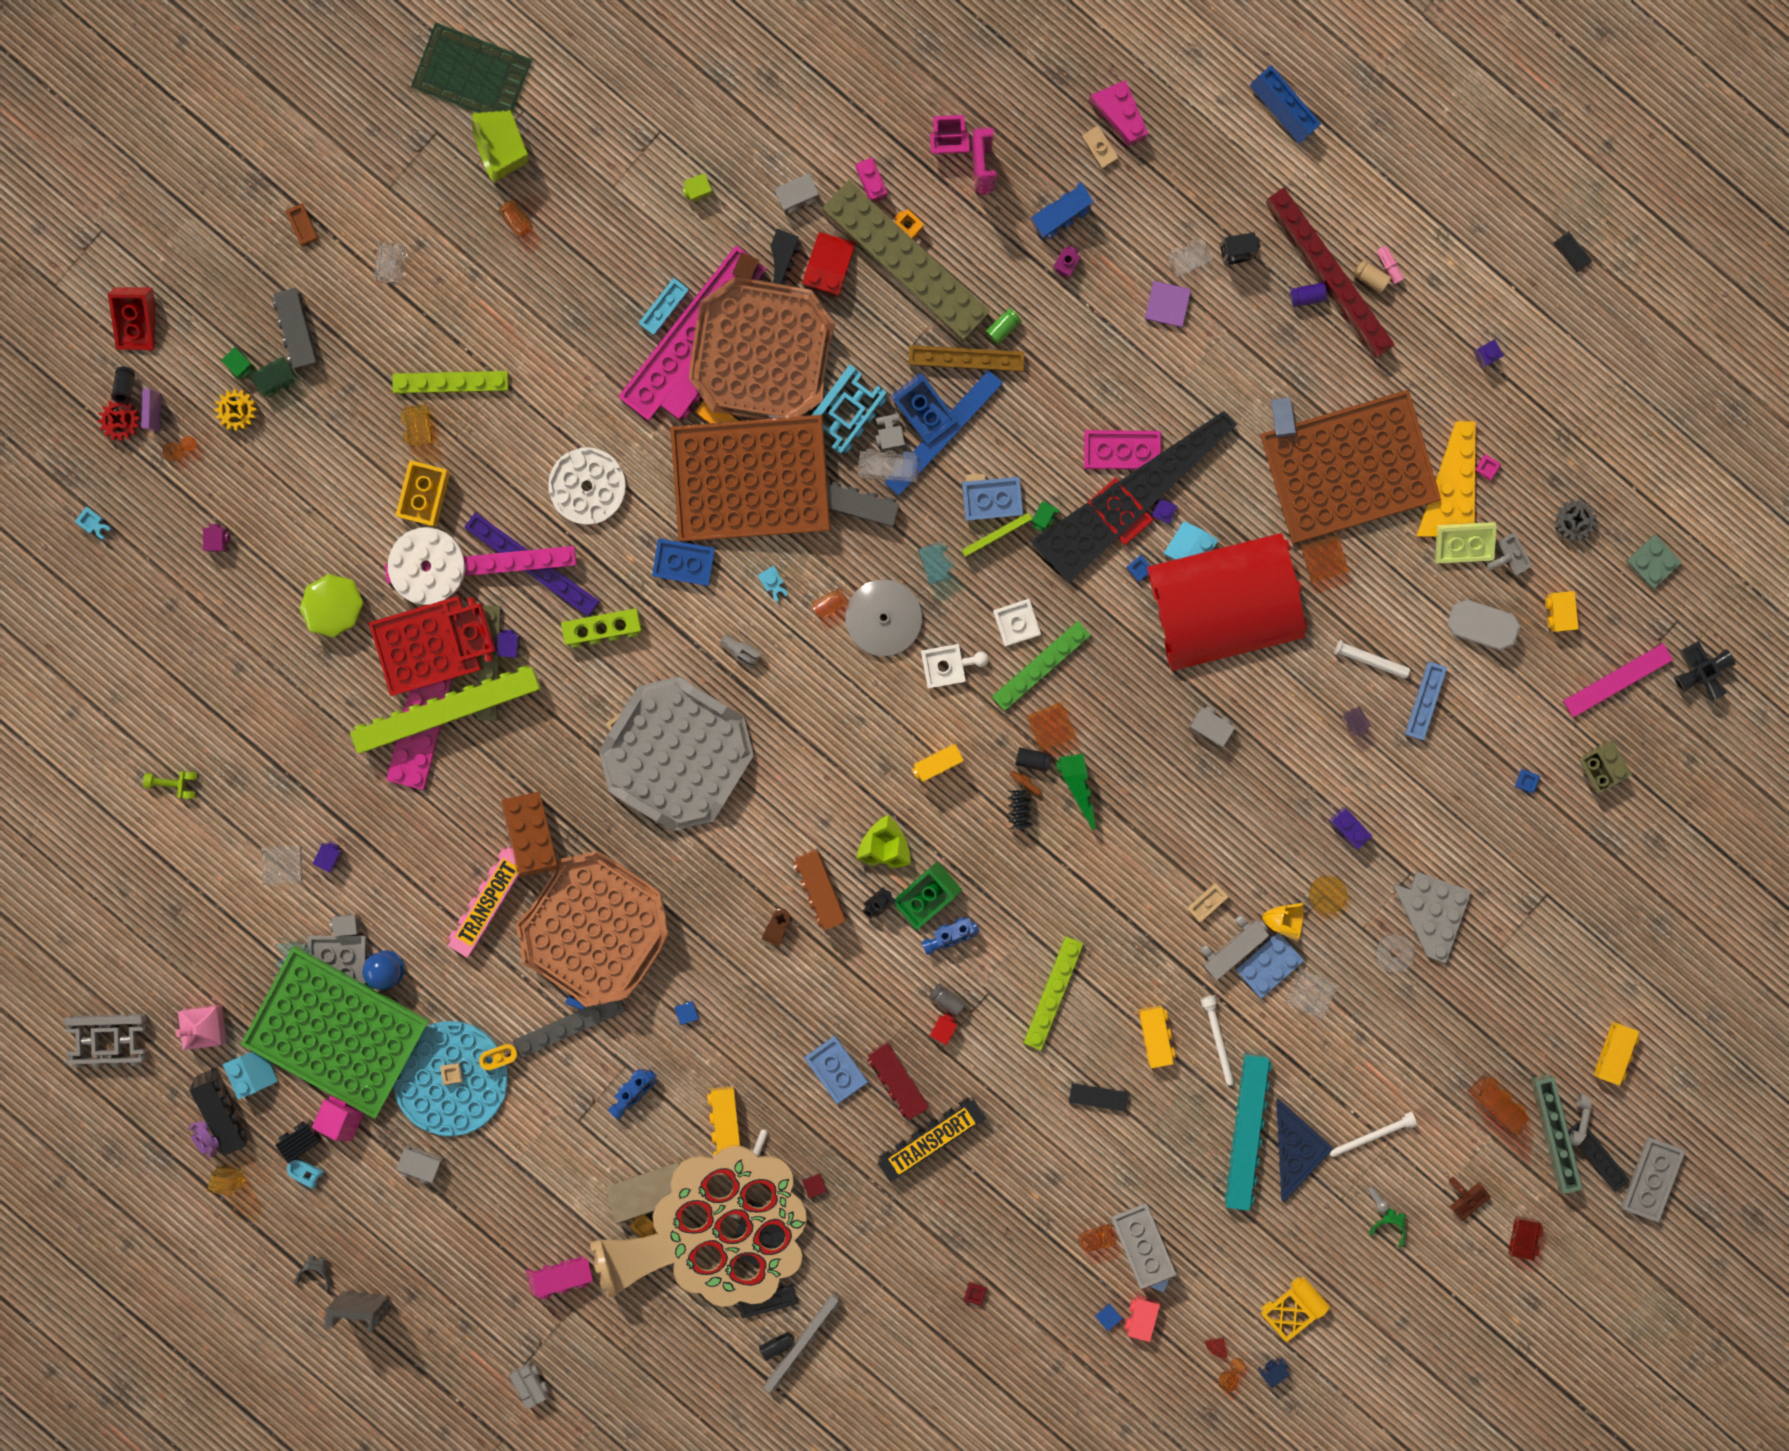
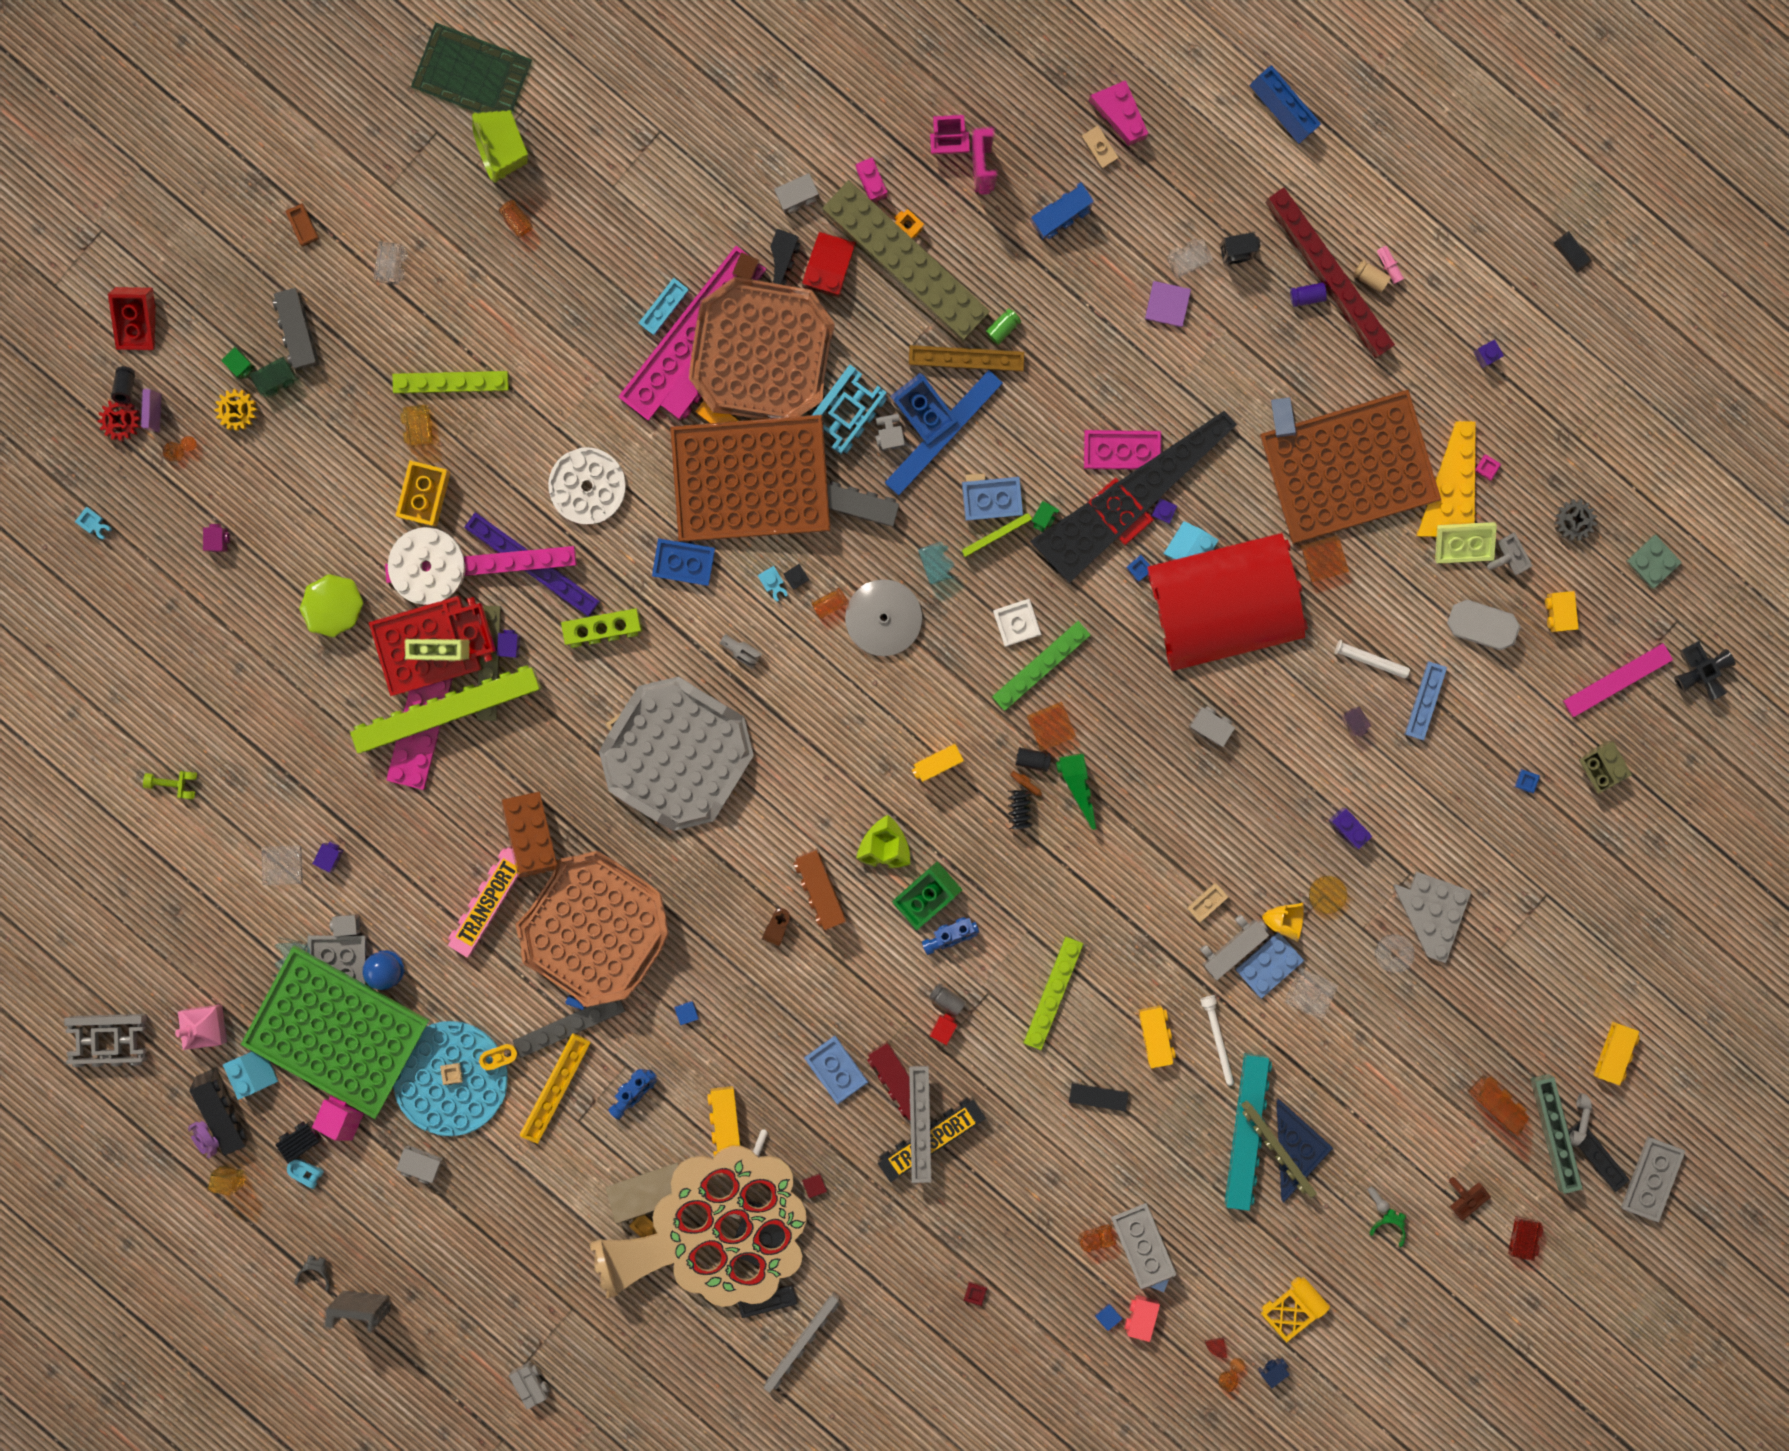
(437, 649): none -> yellowish green brick
(555, 1088): none -> yellow plate
(559, 1277): dark pink wedge -> none
(697, 188): lime brick -> none
(776, 1346): black hinge -> none
(796, 576): none -> black plate
(878, 903): black hips -> none
(888, 466): clear brick -> none
(920, 1124): none -> light grey plate
(952, 656): white plate -> none
(1064, 268): magenta brick -> none
(1282, 1156): none -> olive plate
(1407, 1121): white piece -> none

